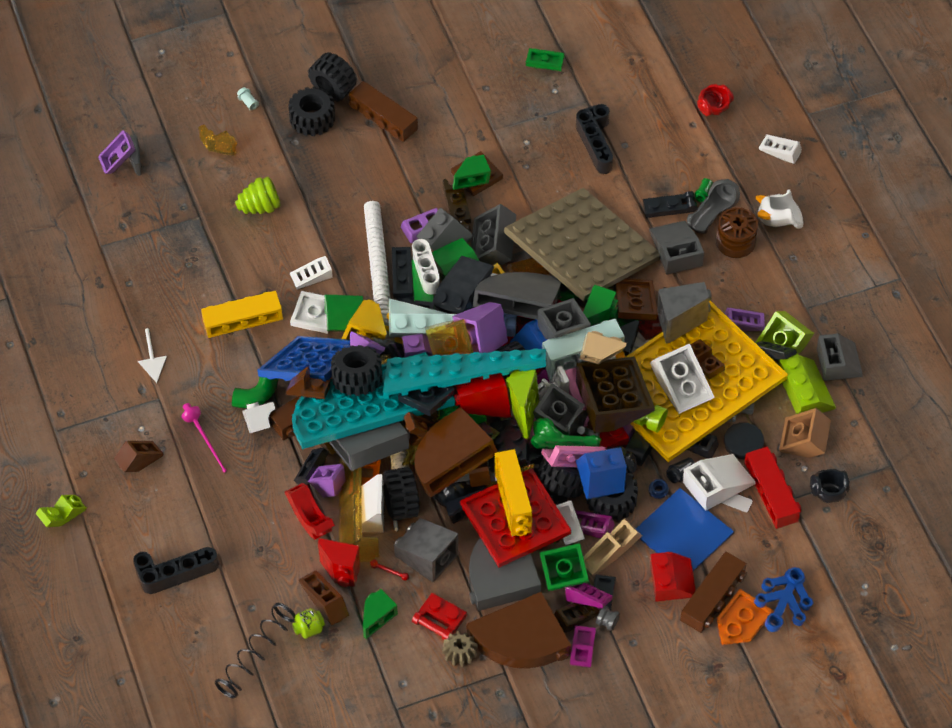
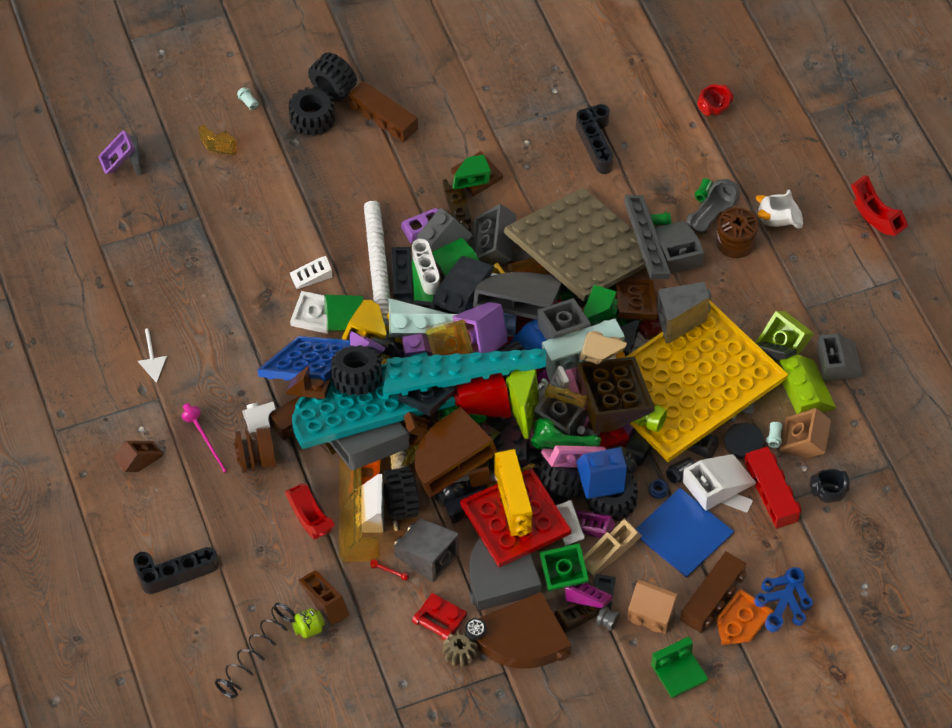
(64, 510): lime slope -> none
(241, 314): yellow brick -> none
(255, 449): none -> reddish brown wheel
(258, 197): lime piece -> none
(260, 393): green cylinder -> none
(315, 459): black plate -> none
(328, 479): medium lavender slope -> none
(340, 561): red slope -> none
(377, 612): green slope -> none
(475, 629): none -> black tile
(545, 59): green plate -> none
(578, 399): none -> clear yellow pin
(582, 646): magenta slope -> none
(646, 237): none -> dark grey plate
(652, 607): none -> medium nougat slope
(661, 219): none -> green pin
(670, 205): black plate -> none
(671, 576): red slope -> none
(678, 668): none -> green bracket
(682, 378): white slope -> none
(709, 363): reddish brown slope -> none
(736, 314): medium lavender slope -> none
(774, 439): none -> light aqua pin
(792, 151): white slope -> none
(874, 211): none -> red arch

